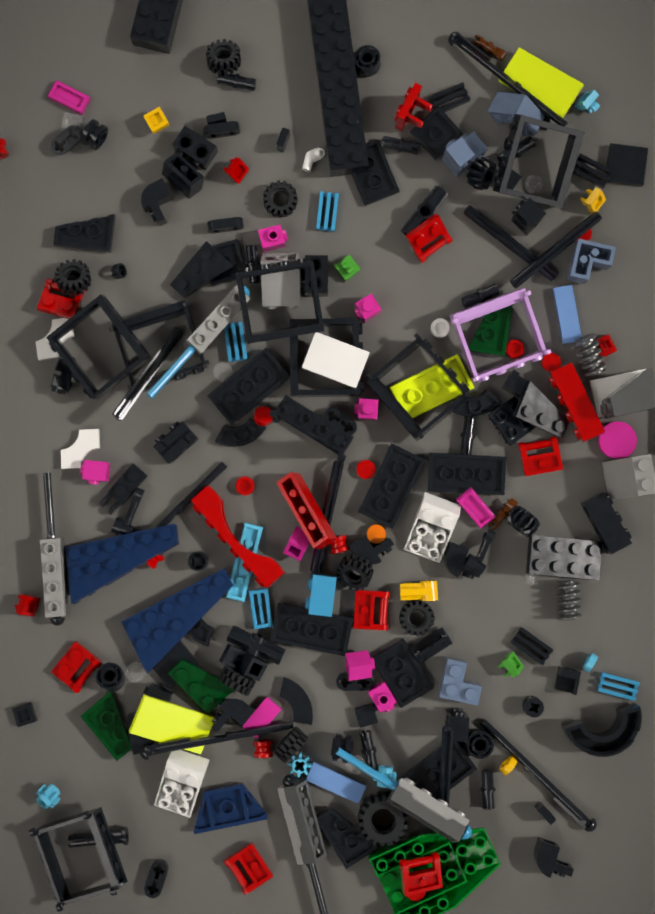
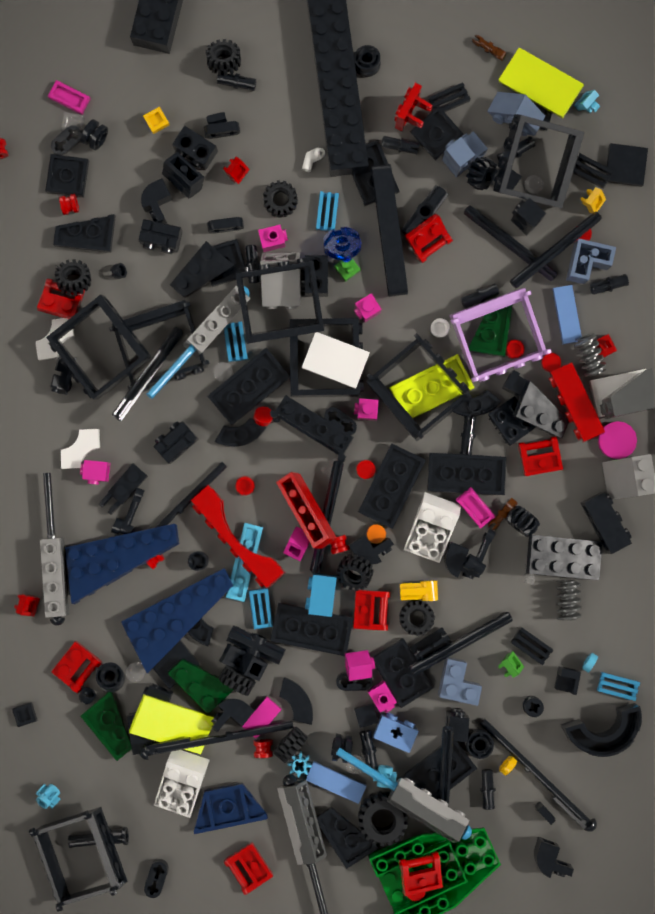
(67, 175): none -> black tile
(69, 204): none -> red wheel
(89, 692): none -> black hinge
(160, 236): none -> black brick
(283, 139): black tile -> none
(342, 252): none -> clear blue plate
(389, 230): none -> black beam
(401, 740): none -> medium blue brick
(461, 643): none -> black axle
(484, 60): black bar -> none
(609, 284): none -> black axle

